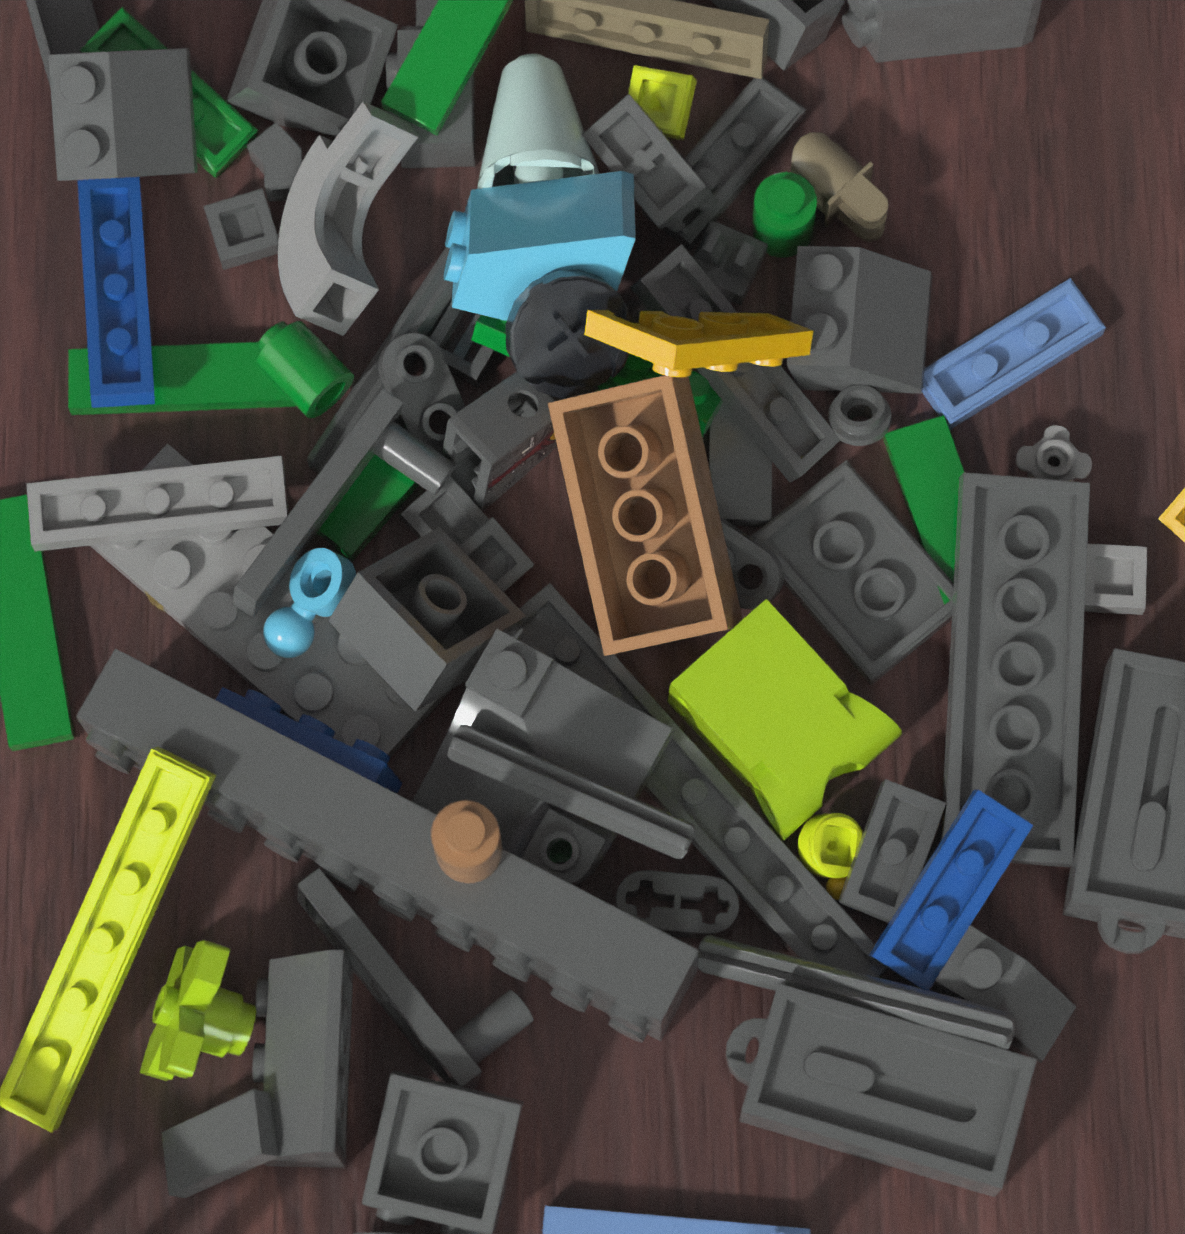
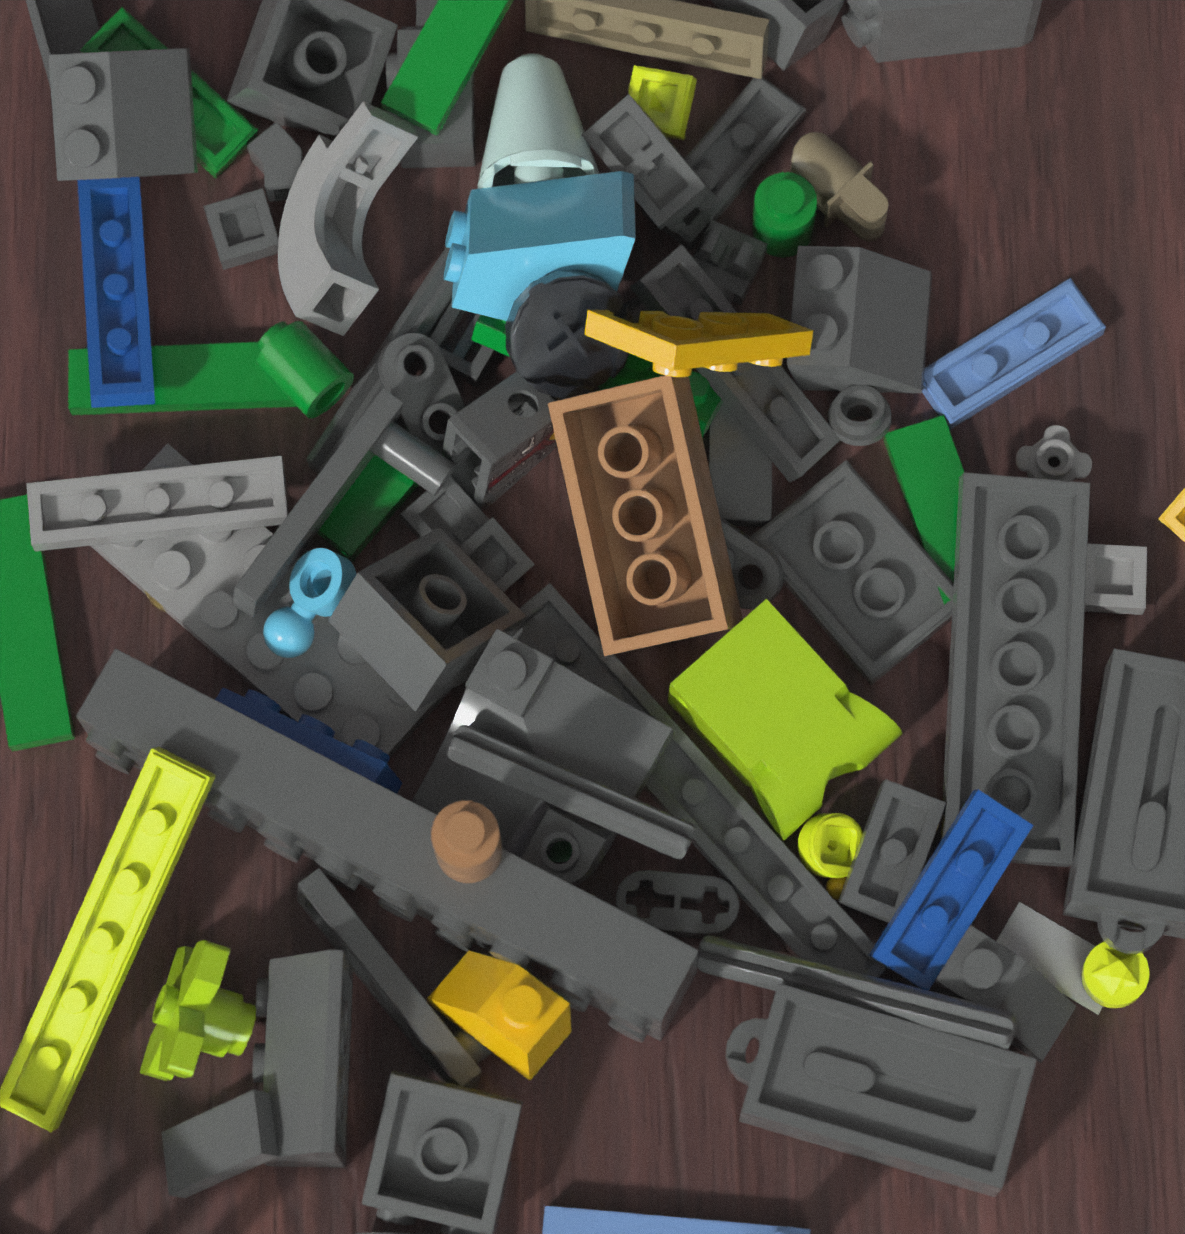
(504, 1010): none -> yellow slope
(1050, 950): none -> white sticker
(1114, 977): none -> neon yellow tile

